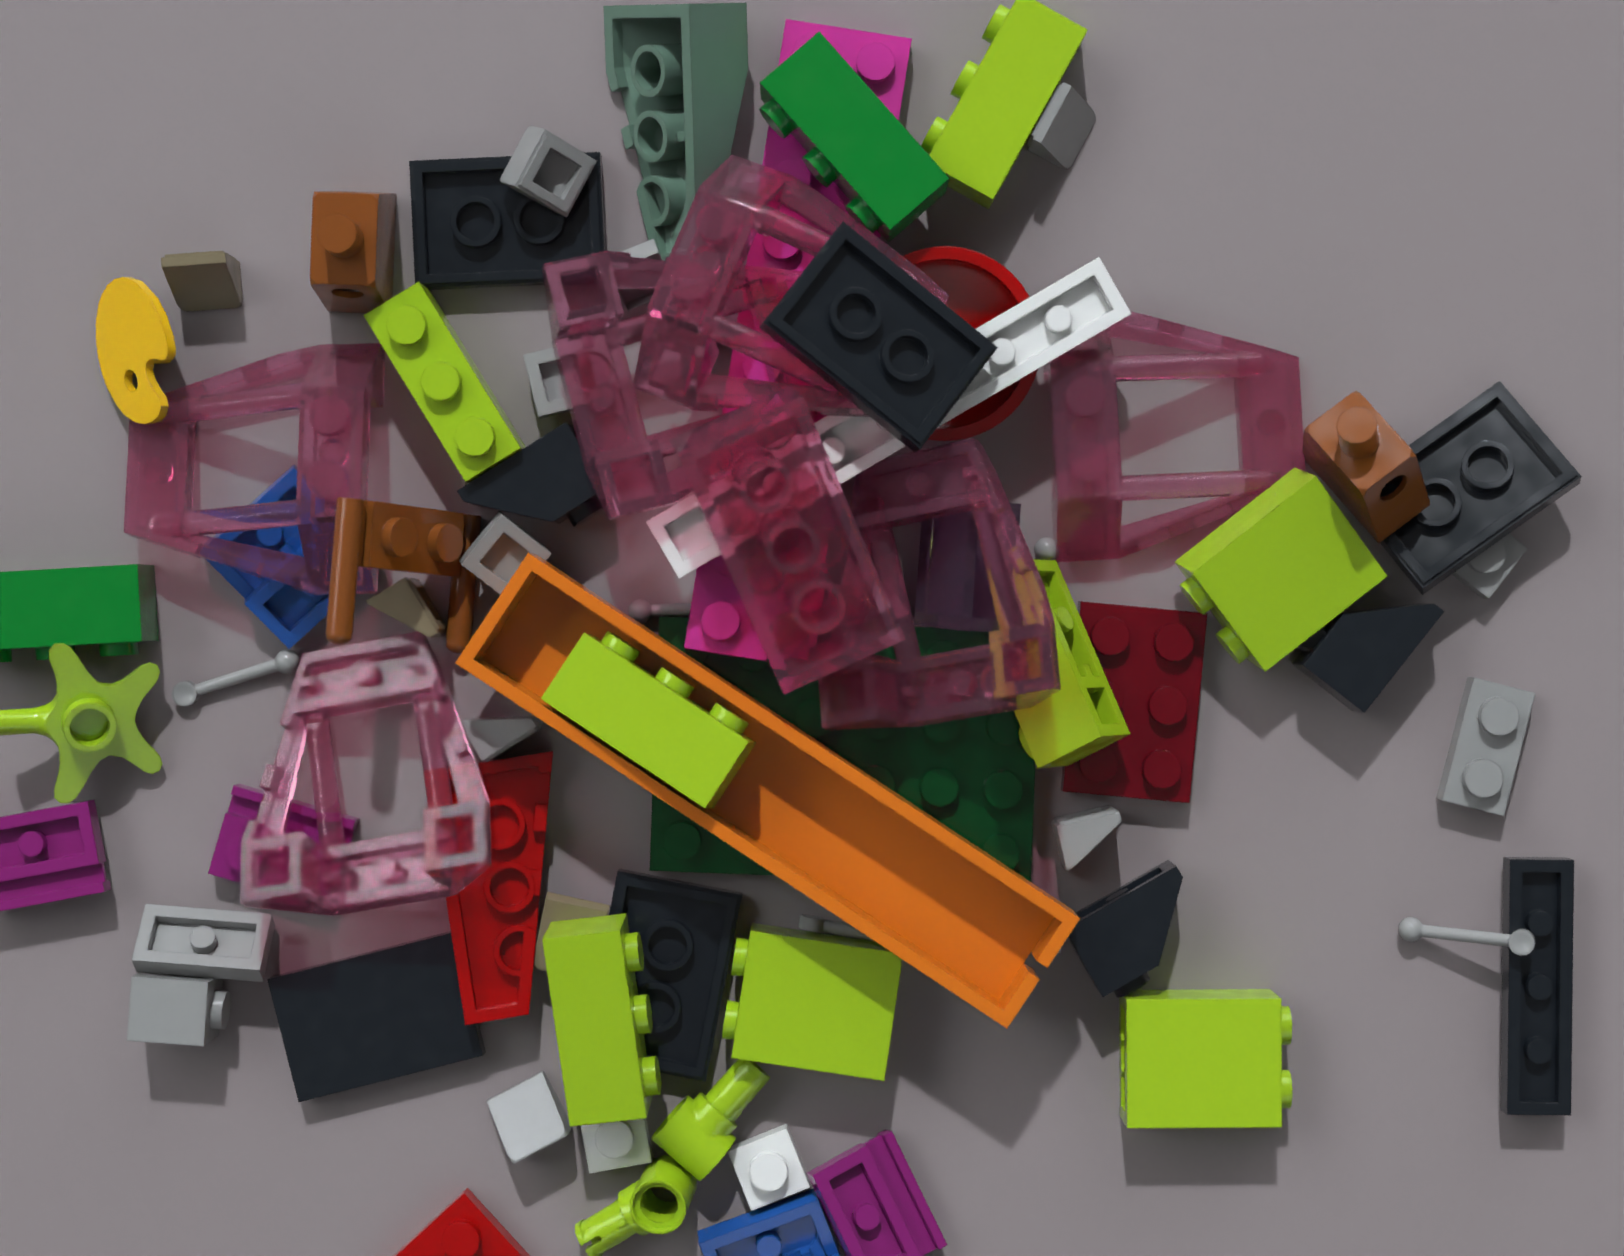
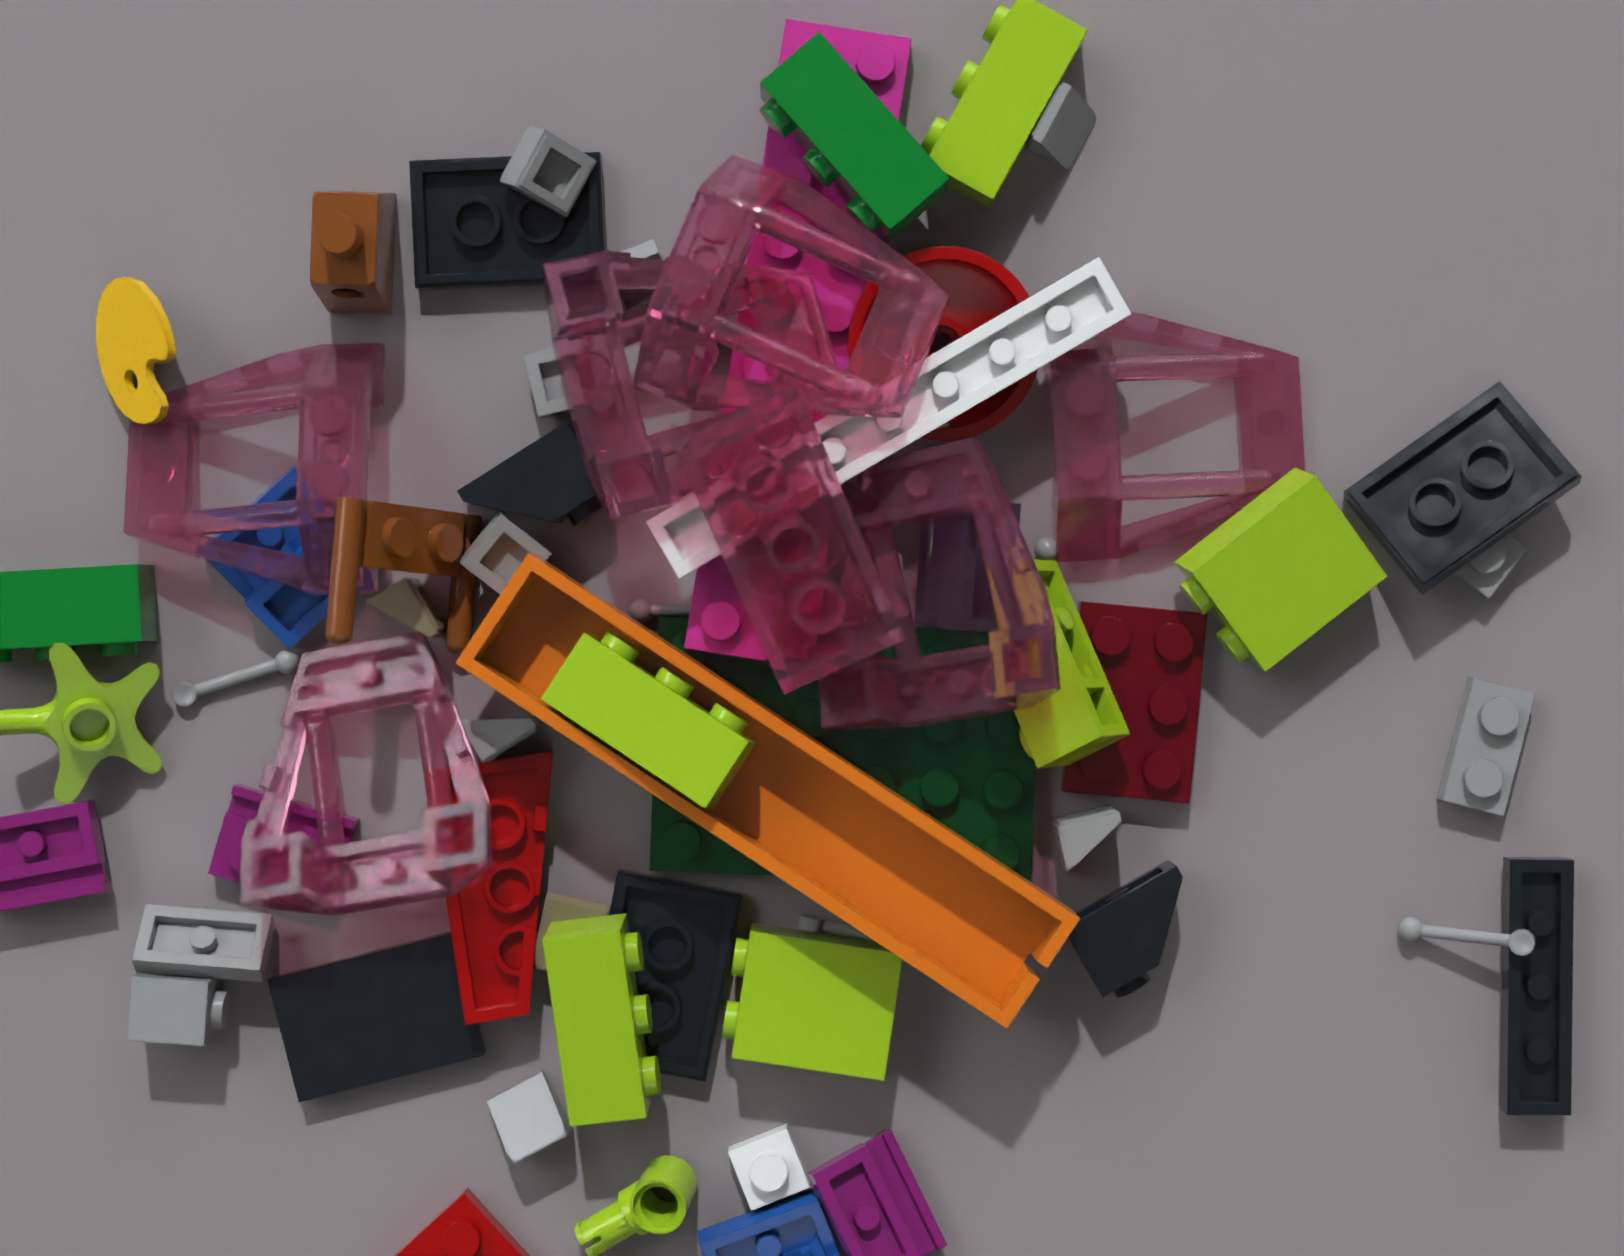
(204, 280): dark tan slope -> none
(444, 381): lime brick -> none
(616, 1144): white plate -> none
(682, 97): sand green wedge -> none
(701, 1128): lime pin -> none
(878, 337): black tile -> none
(1203, 1058): lime brick -> none
(1357, 457): dark orange torso -> none
(1364, 650): black slope -> none

